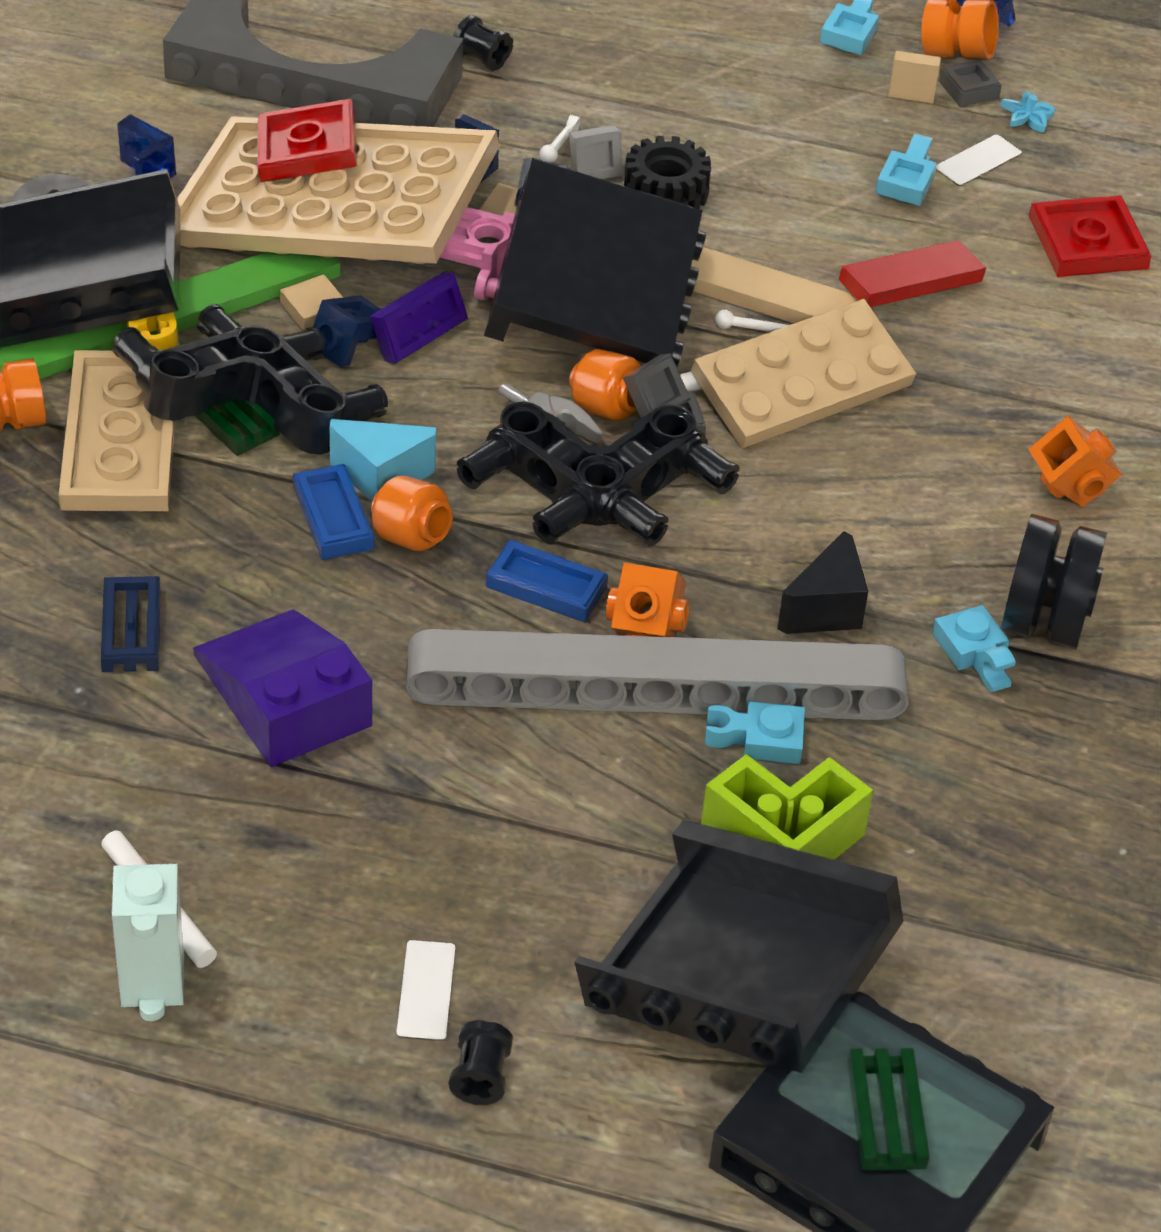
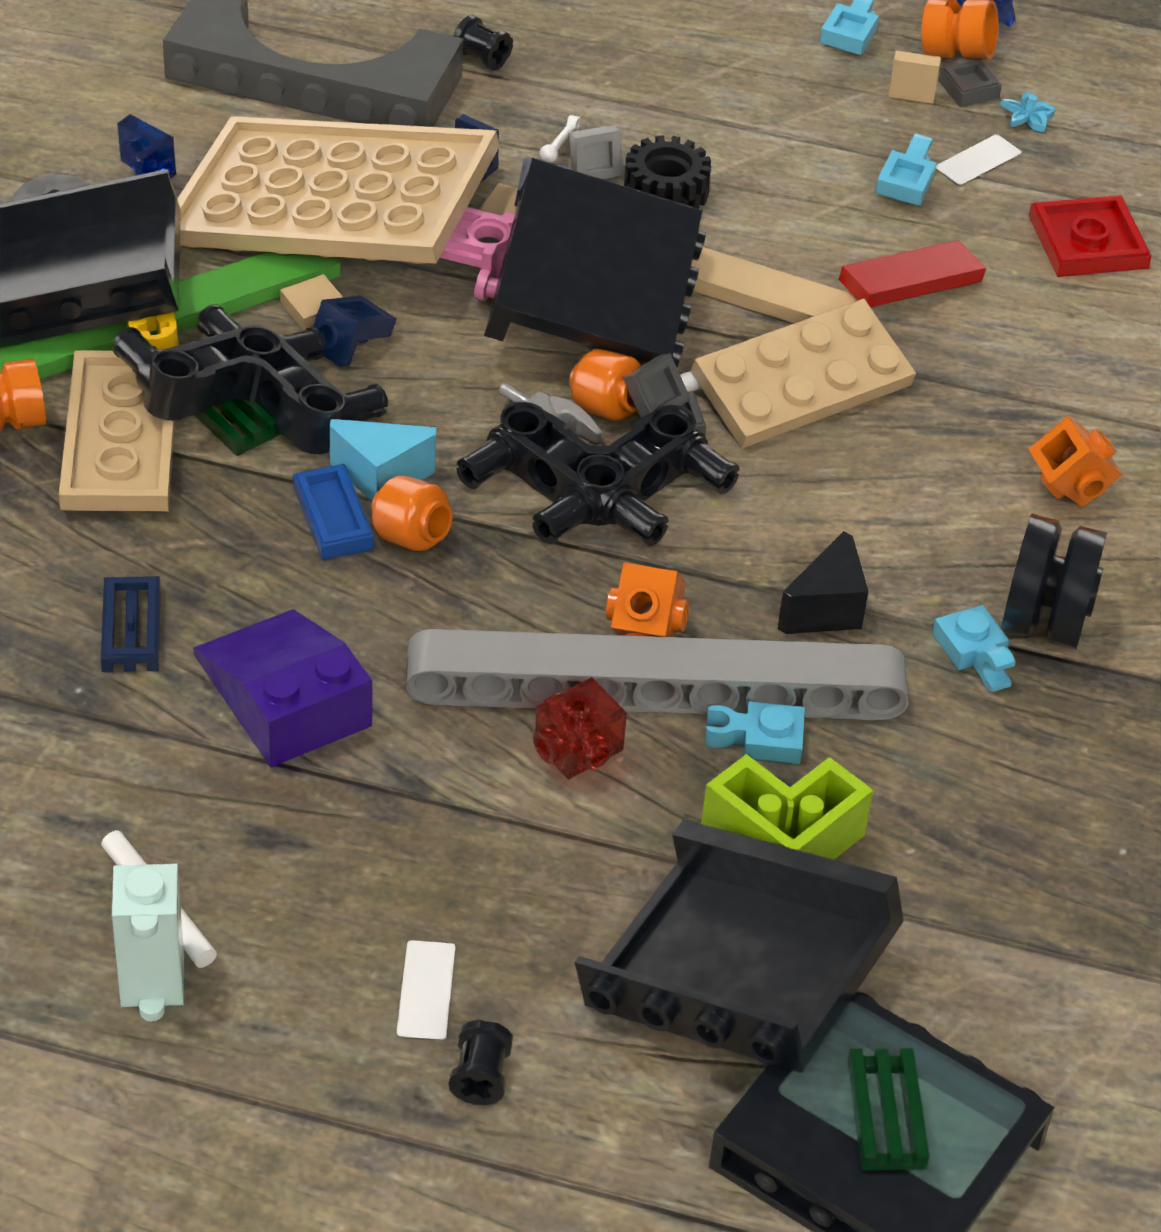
(306, 140): red tile -> none
(419, 317): dark purple plate -> none
(547, 580): blue tile -> none
(579, 728): none -> clear red brick
(725, 319): white hinge -> none

